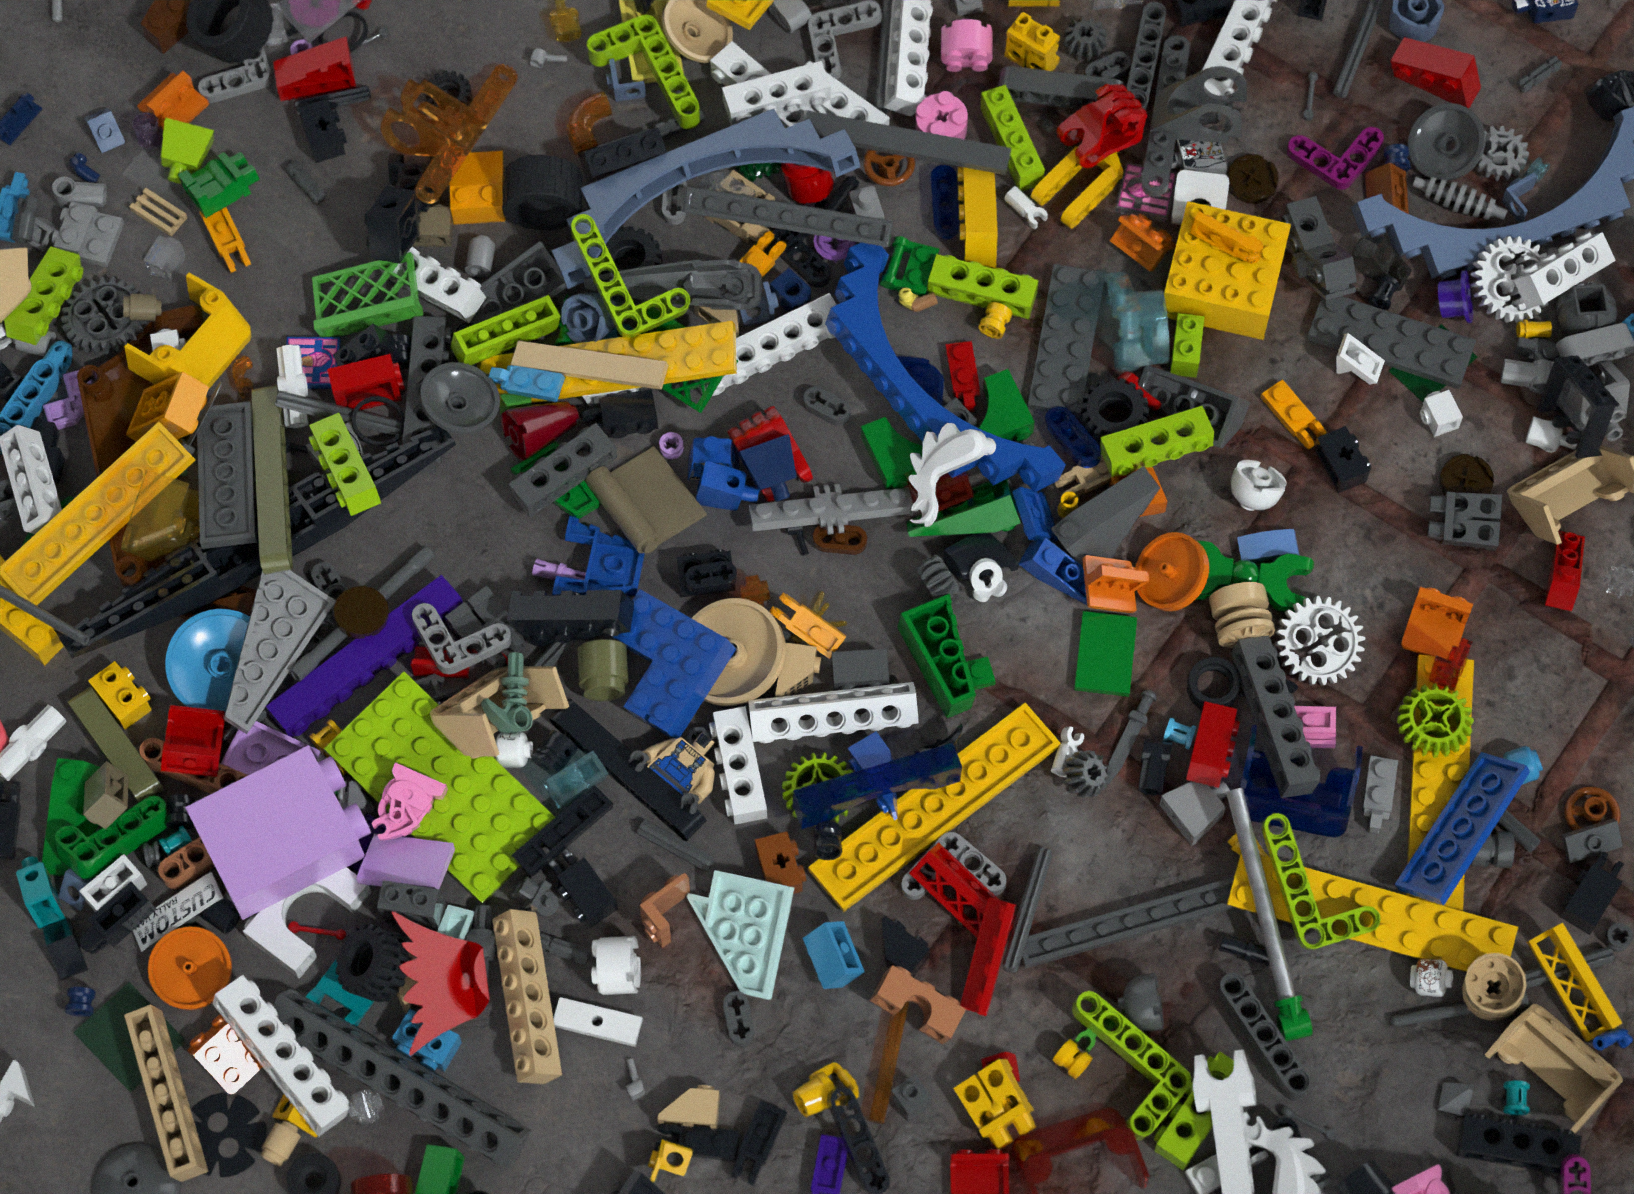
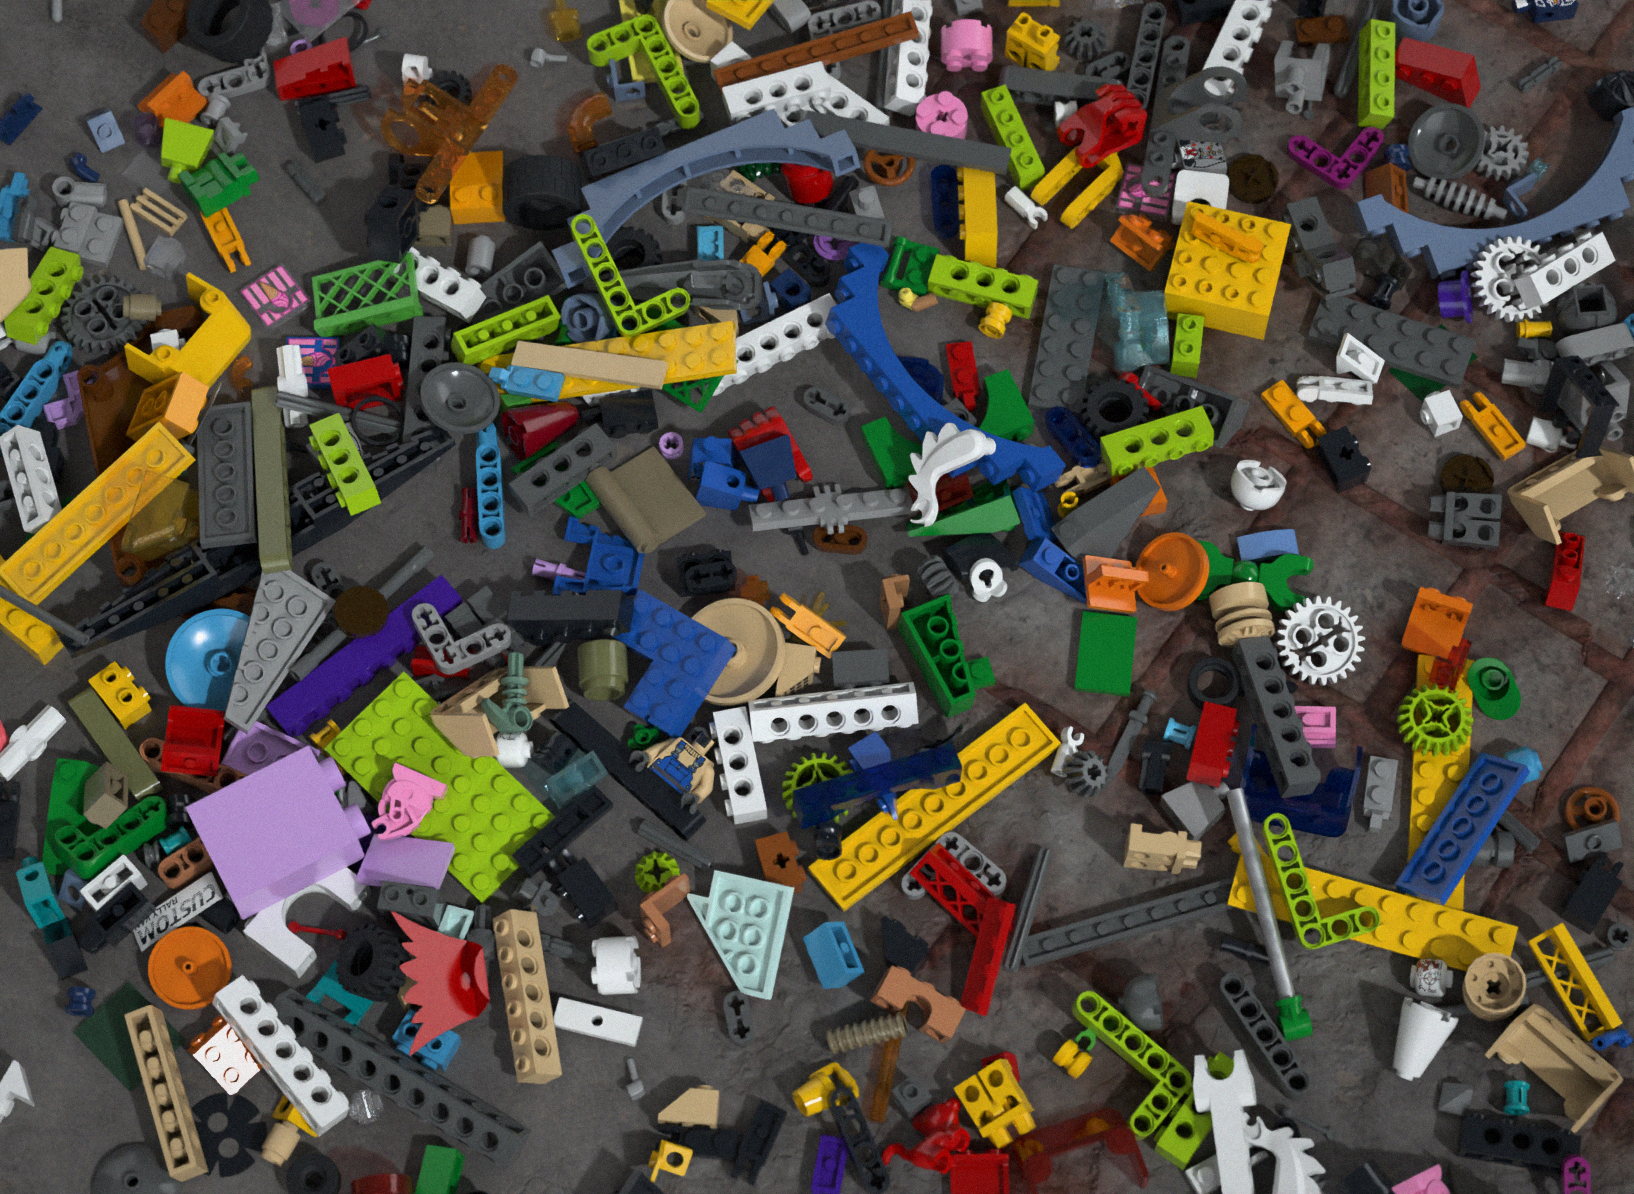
(132, 232): none -> tan bar
(215, 110): none -> light grey bush
(228, 135): none -> light grey tile
(275, 297): none -> tile
(415, 68): none -> white leg
(468, 515): none -> dark red pin
(488, 445): none -> dark azure piece
(639, 732): none -> green plate
(645, 866): none -> lime gear
(710, 243): none -> medium azure plate
(825, 49): none -> dark orange plate
(867, 1032): none -> dark tan piece
(892, 594): none -> medium nougat bracket
(942, 1135): none -> red animal
(1063, 111): none -> white wheel
(1160, 851): none -> tan hips
(1300, 77): none -> light grey piece
(1321, 30): none -> reddish brown plate
(1334, 389): none -> white hinge
(1376, 74): none -> lime brick
(1420, 1037): none -> white cone
(1493, 426): none -> light orange hinge
(1494, 688): none -> green piece

